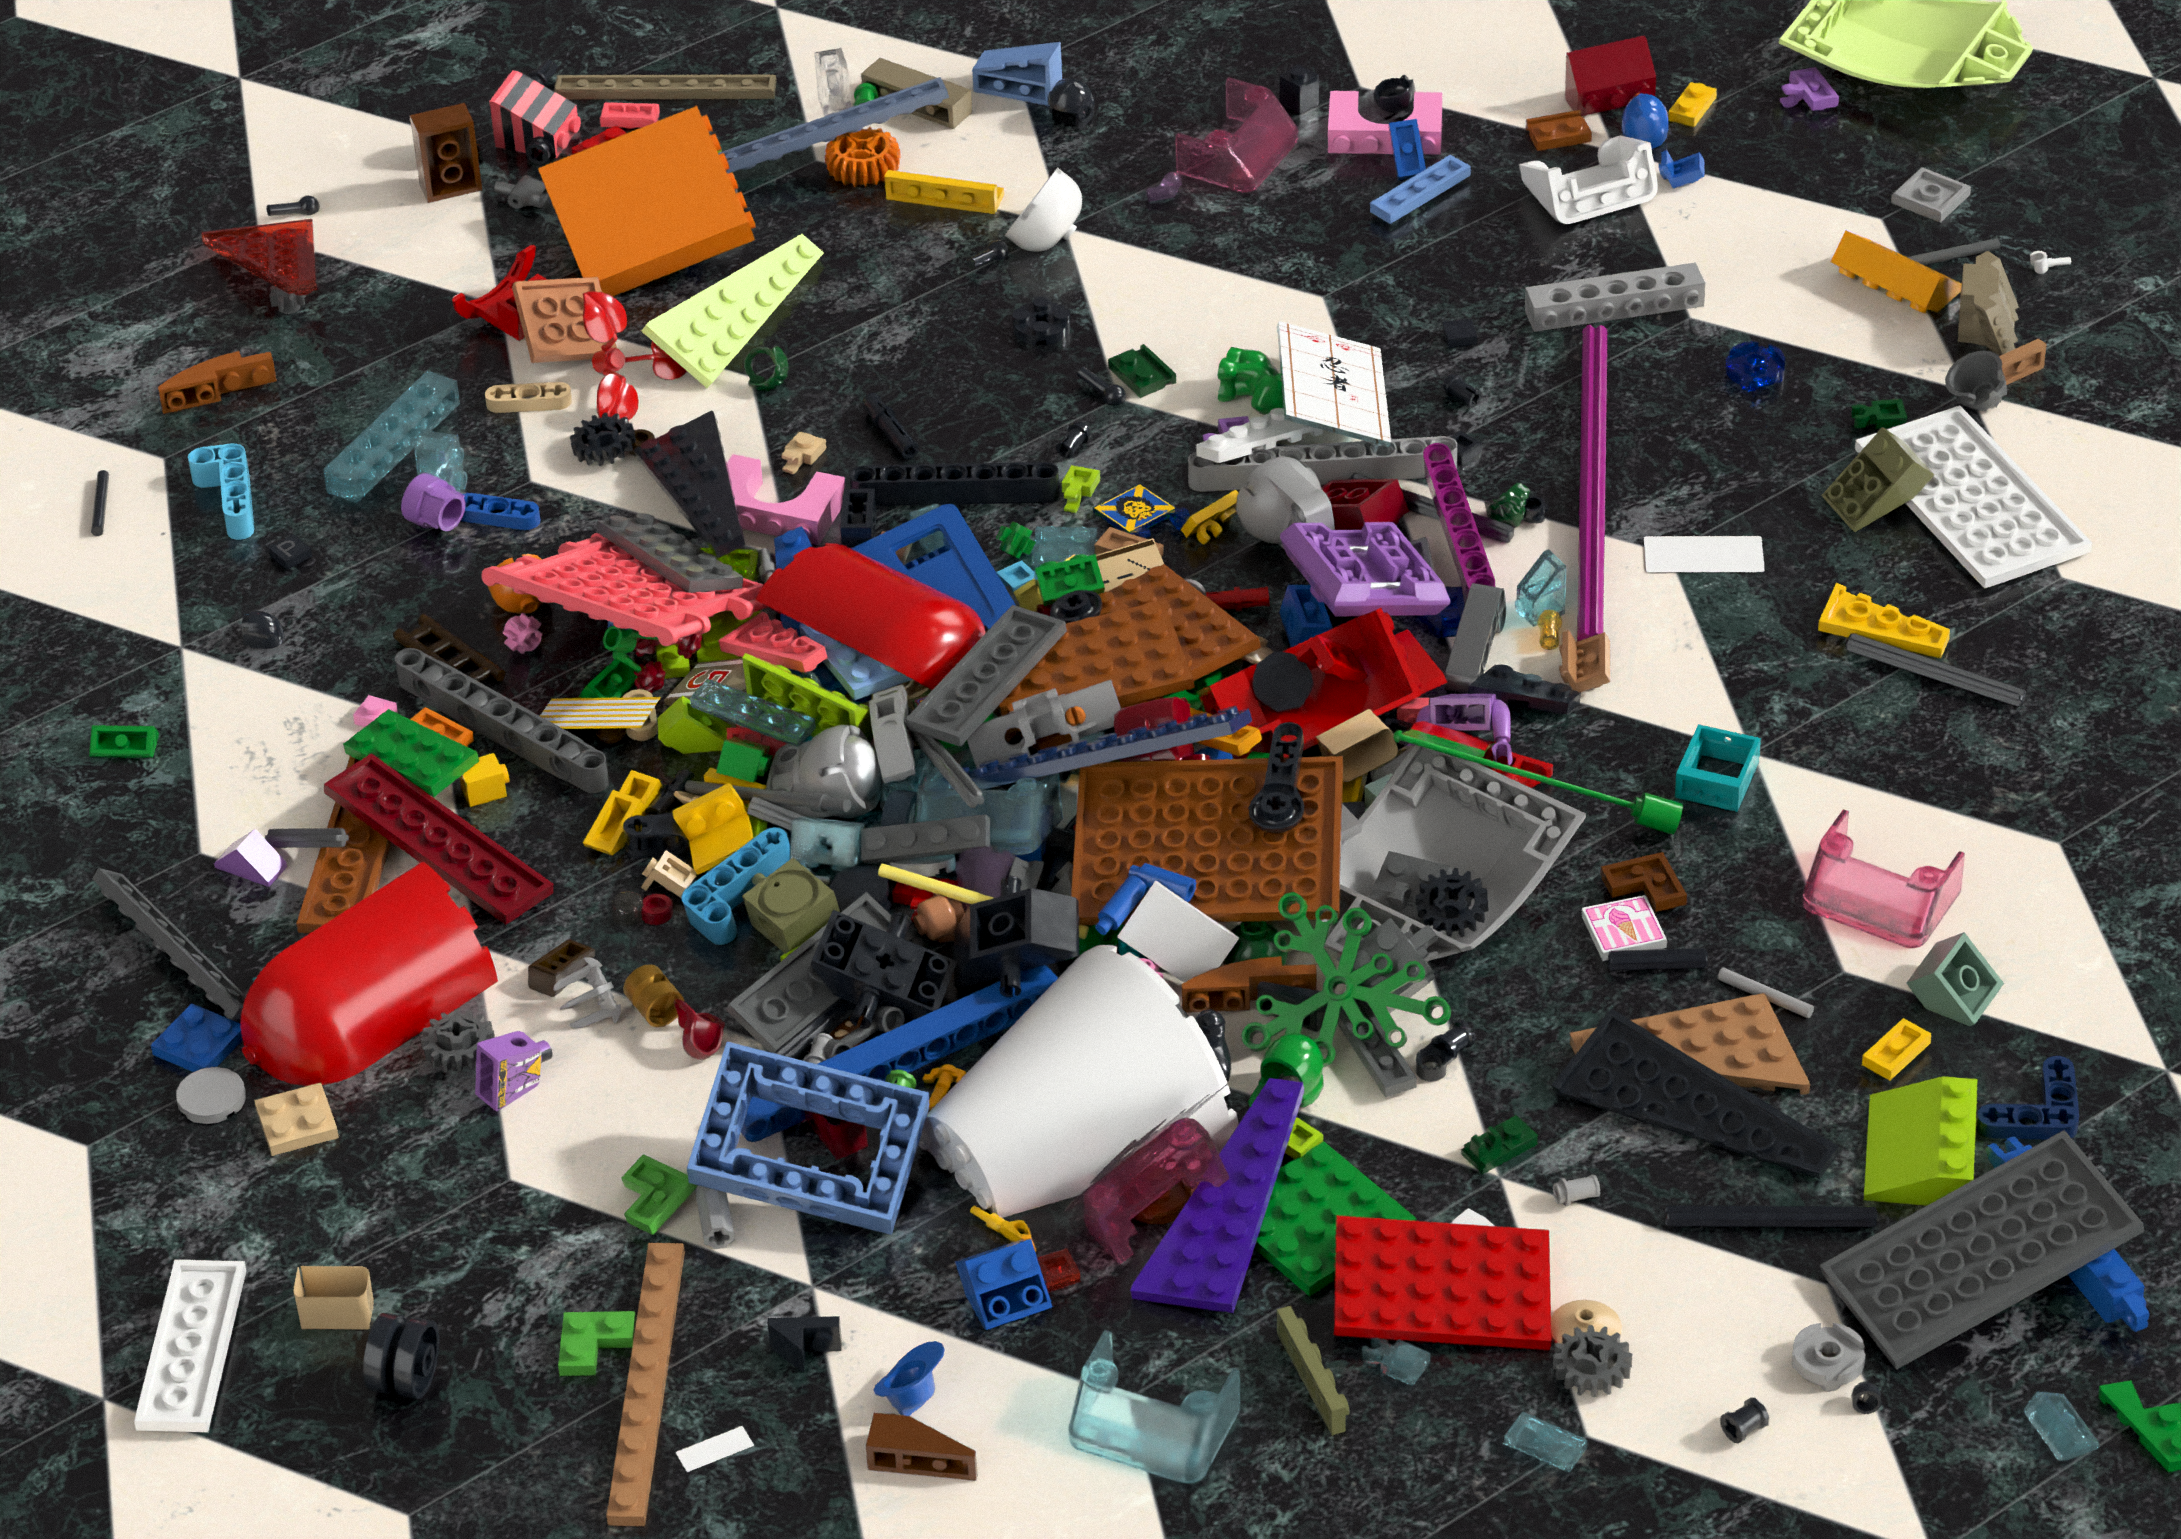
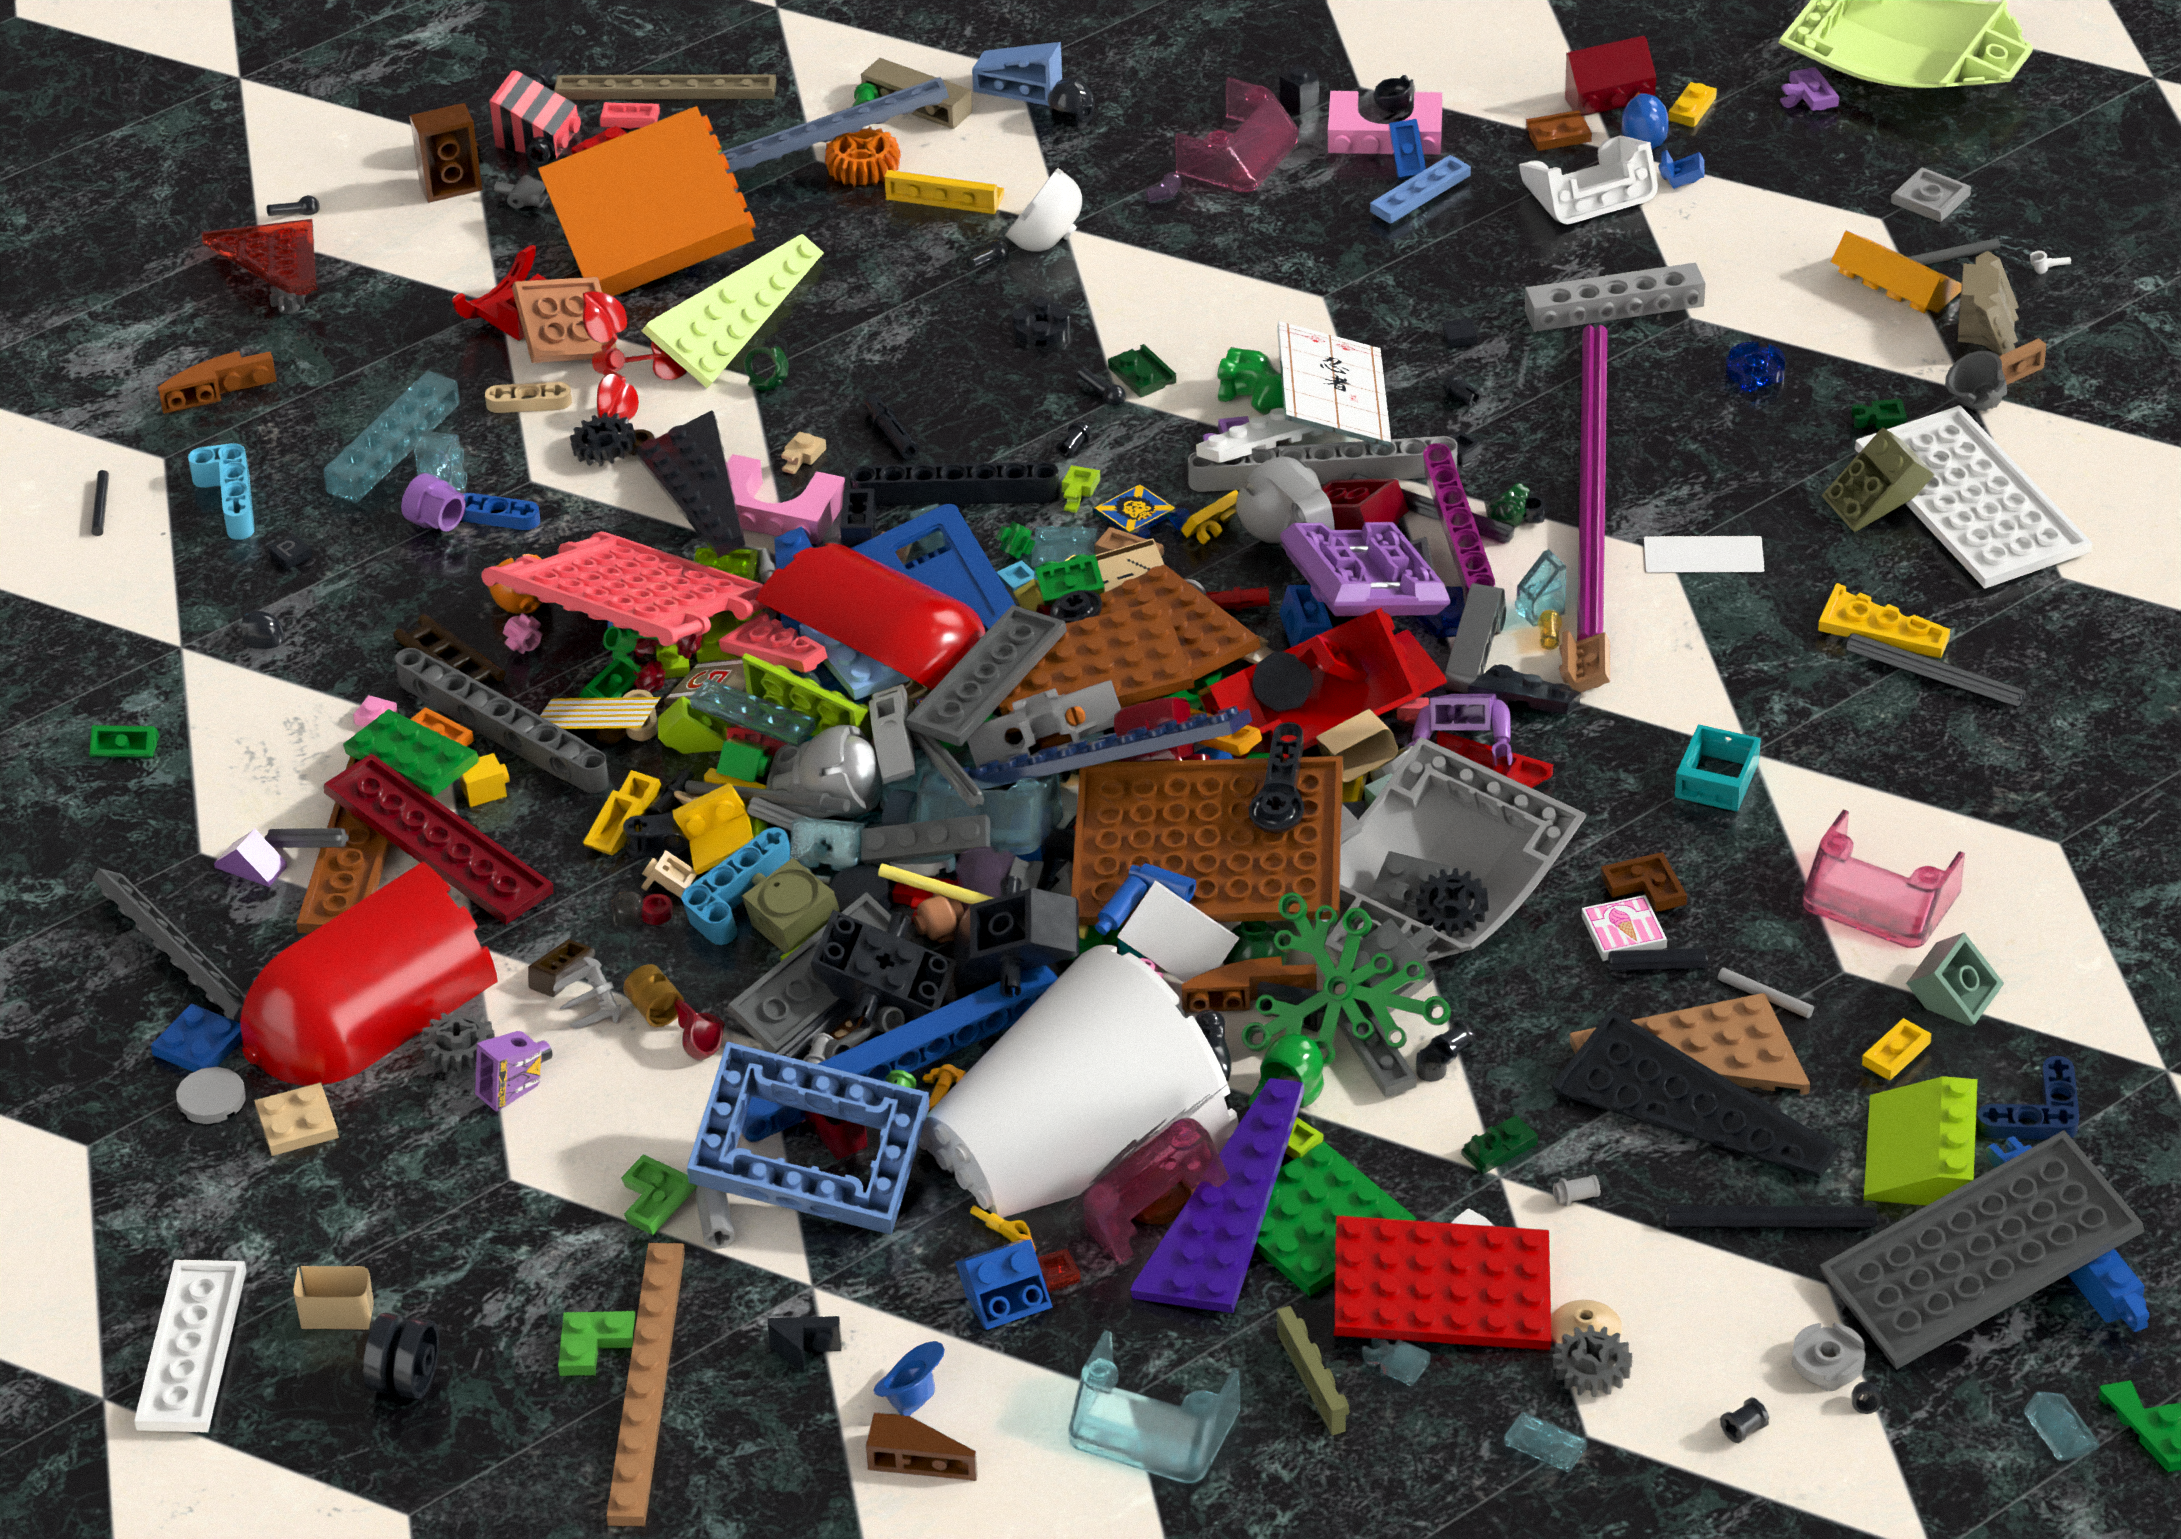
(669, 553): dark grey plate -> none
(714, 1448): white sticker -> none
(832, 81): clear brick -> none
(1648, 809): green flag -> none

